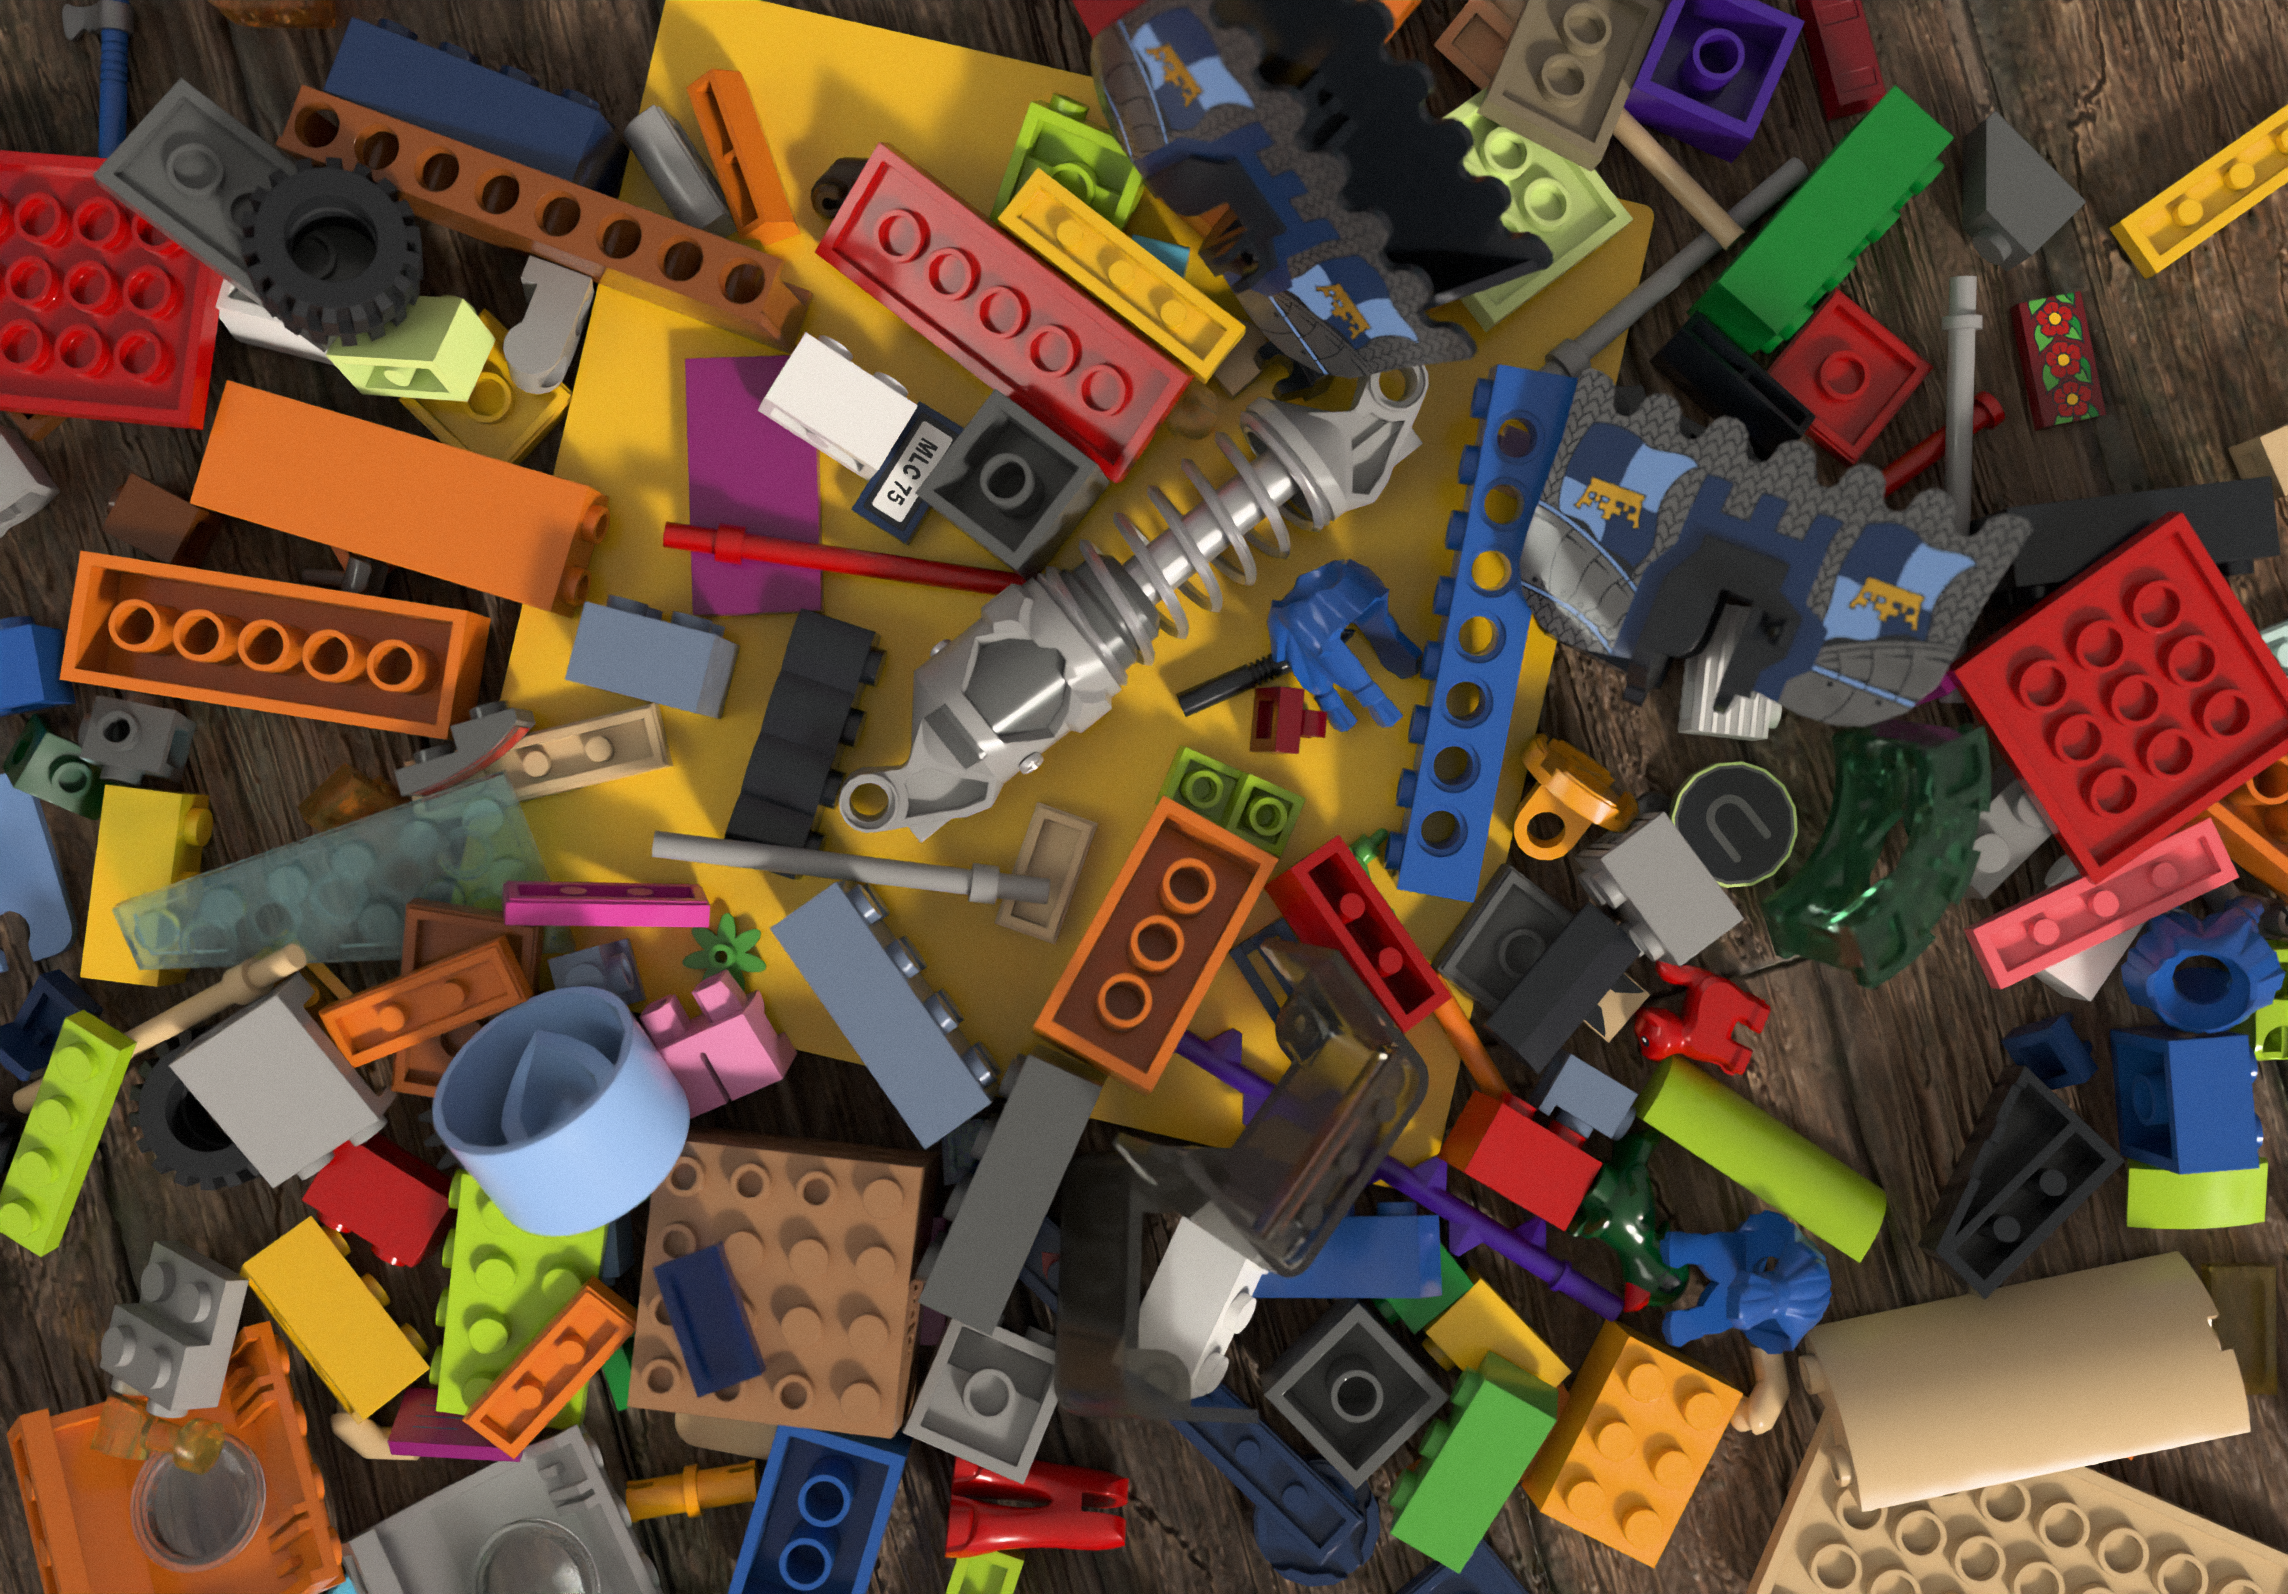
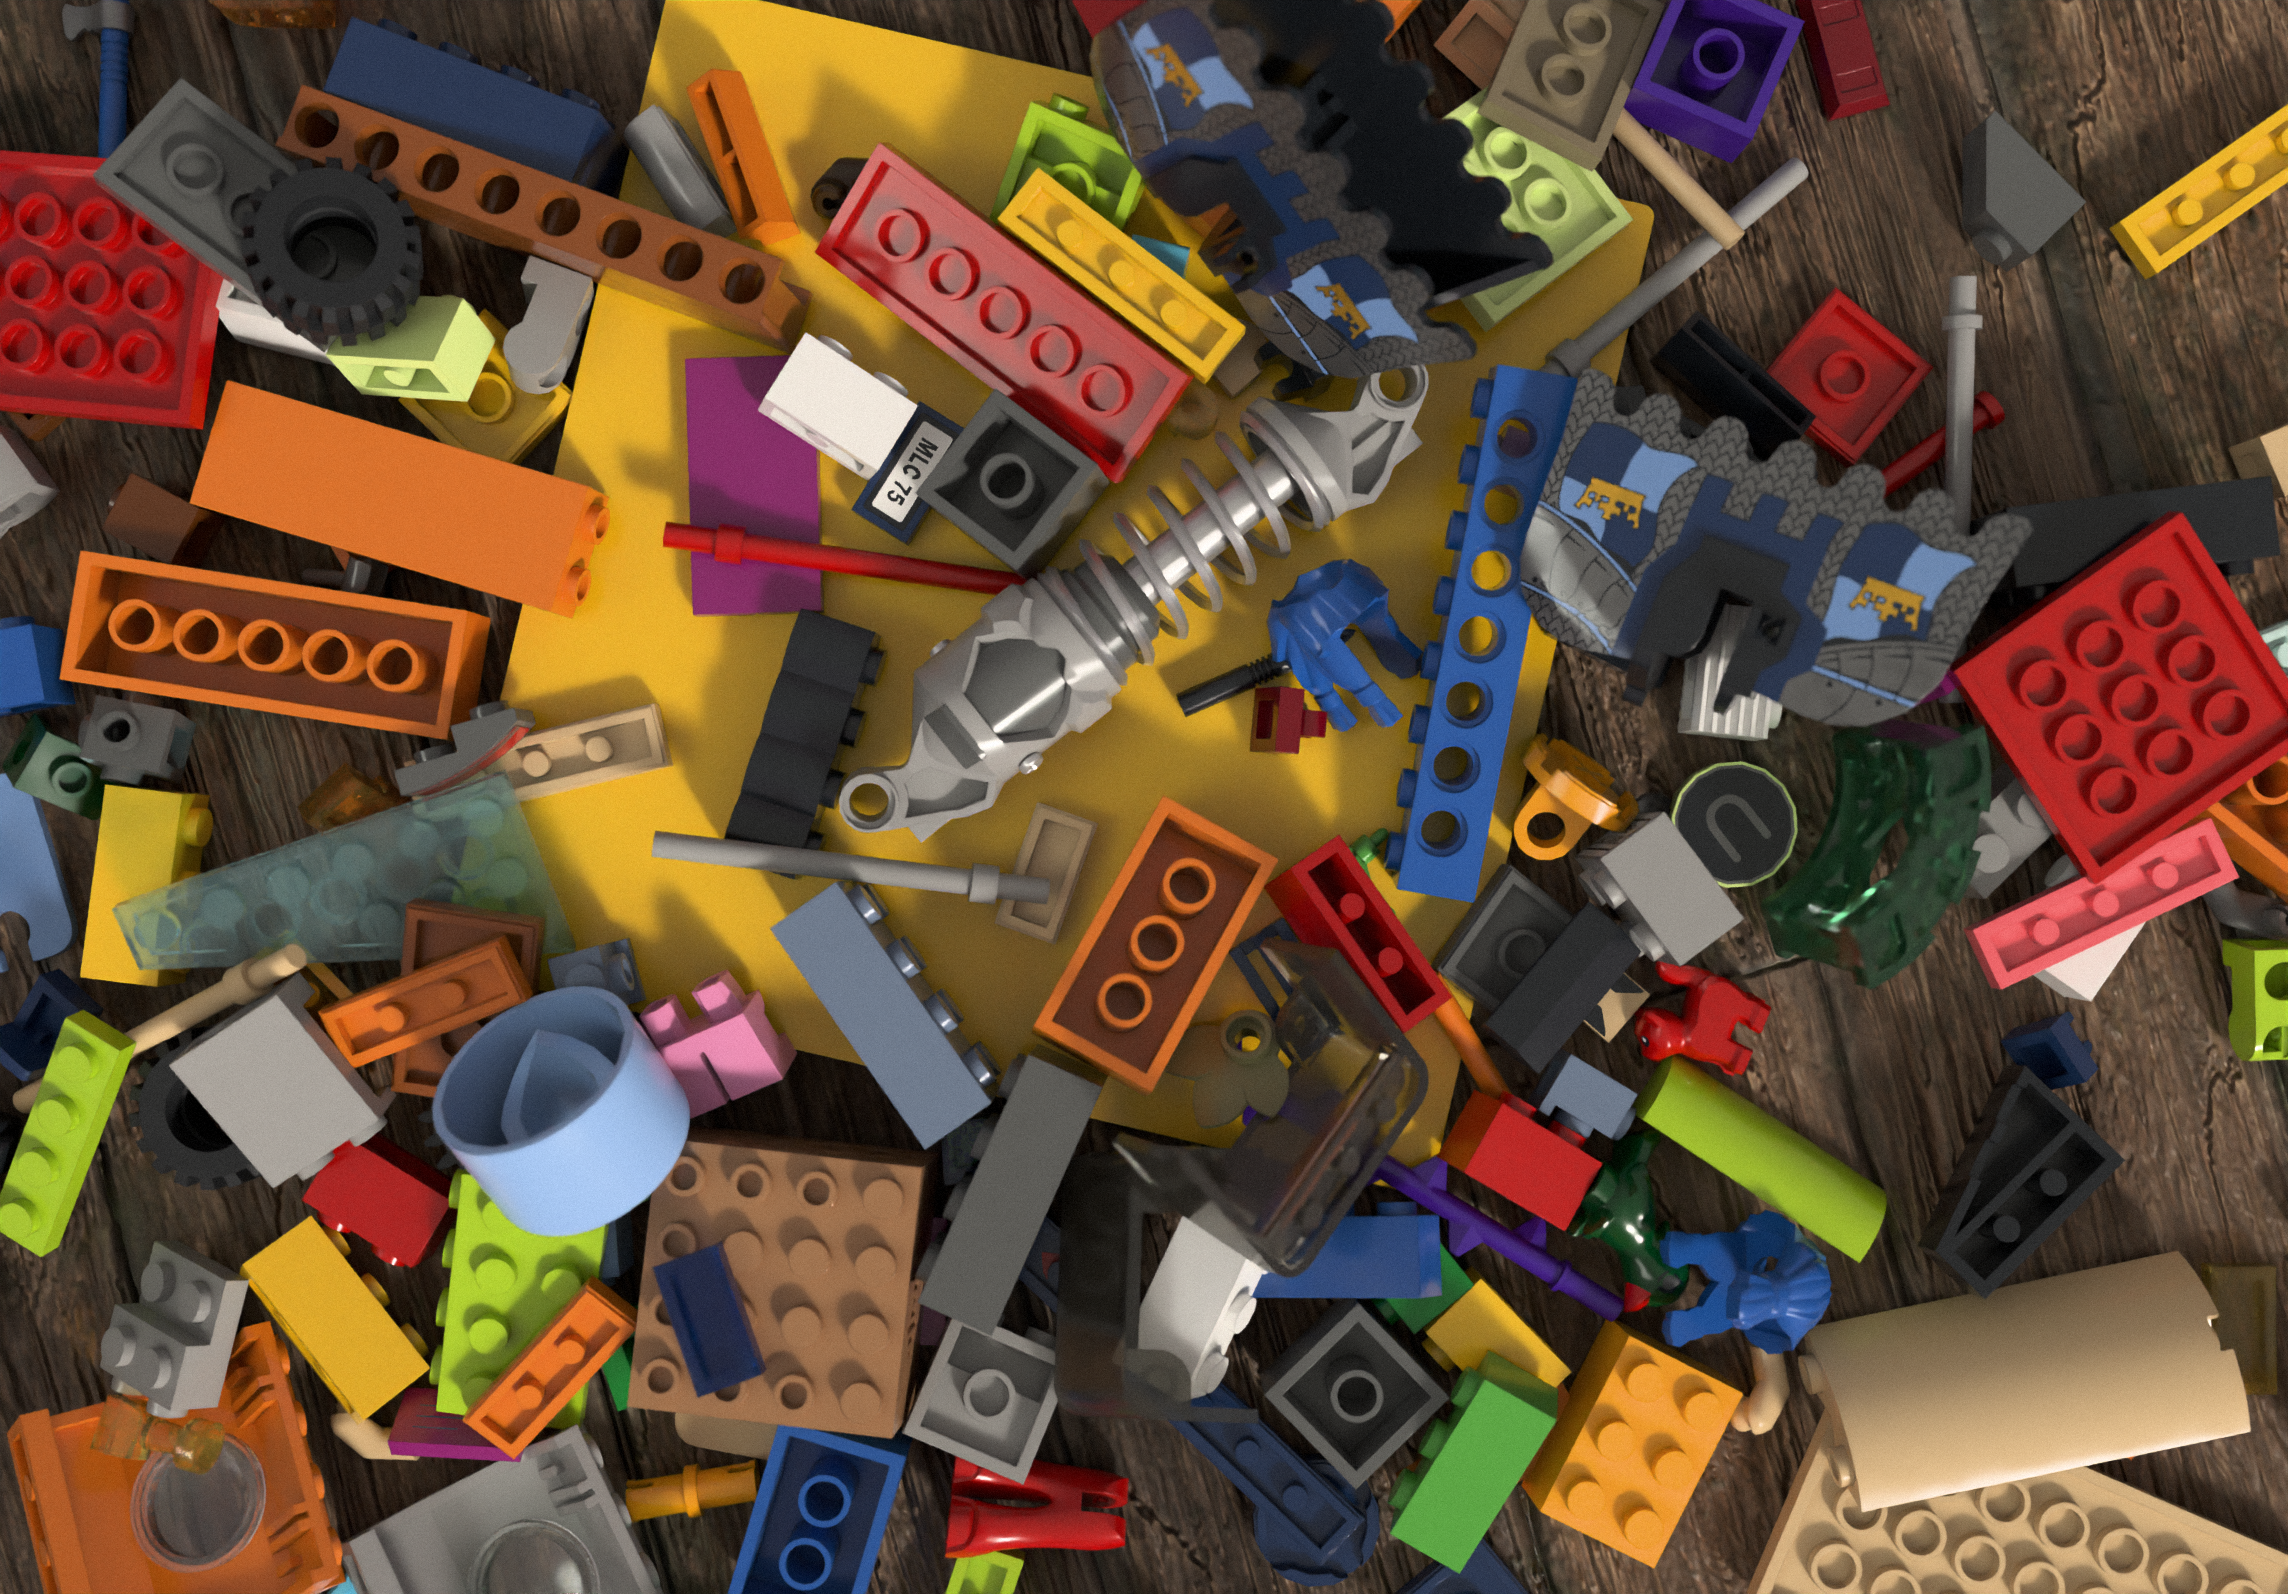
(604, 904): dark pink tile -> none
(640, 656): sand blue brick -> none
(734, 947): bright green plant -> none
(1228, 1077): none -> olive plate
(1233, 799): lime slope -> none
(1826, 225): green piece -> none
(2057, 361): tile -> none
(2186, 1099): blue brick -> none
(2194, 1200): lime slope -> none
(2200, 997): blue piece -> none

